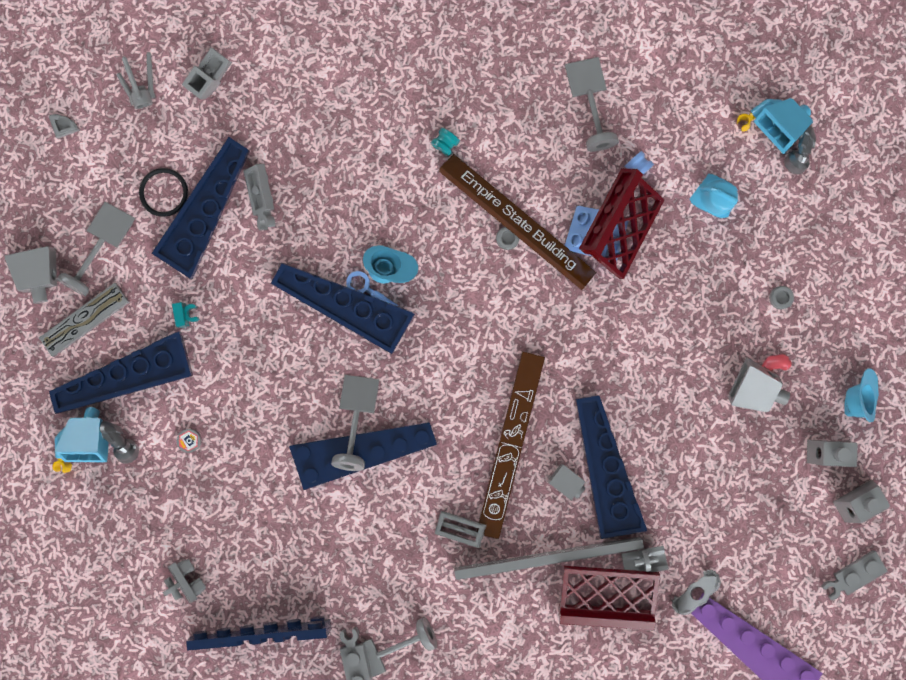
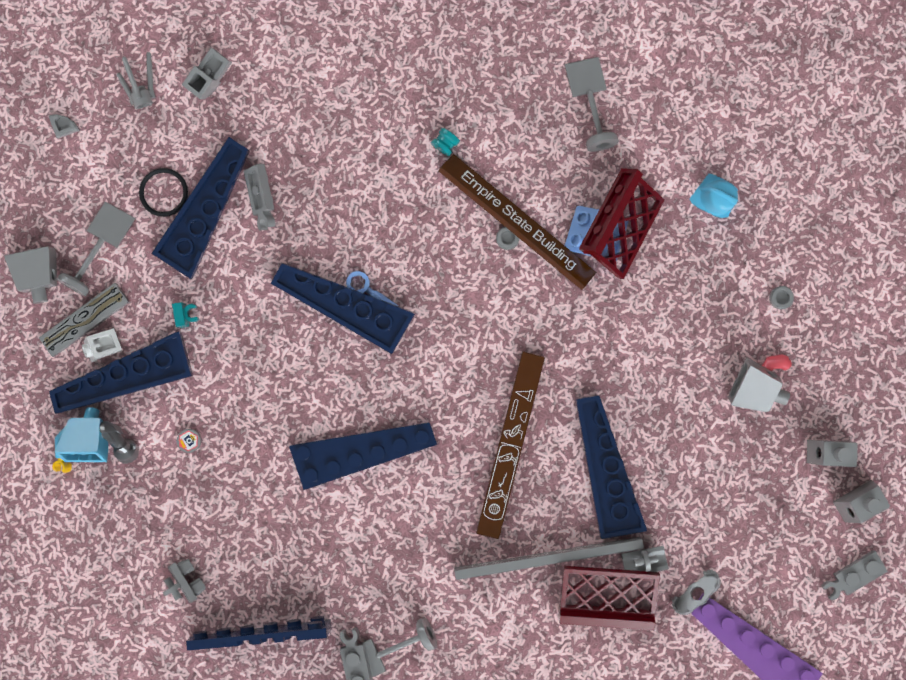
(101, 345): none -> white bracket
(360, 396): light grey piece -> none
(389, 265): medium azure piece -> none
(479, 535): light grey tile -> none
(567, 482): light grey brick -> none
(639, 162): light blue wheel -> none
(785, 124): medium azure torso -> none
(863, 398): medium azure piece -> none

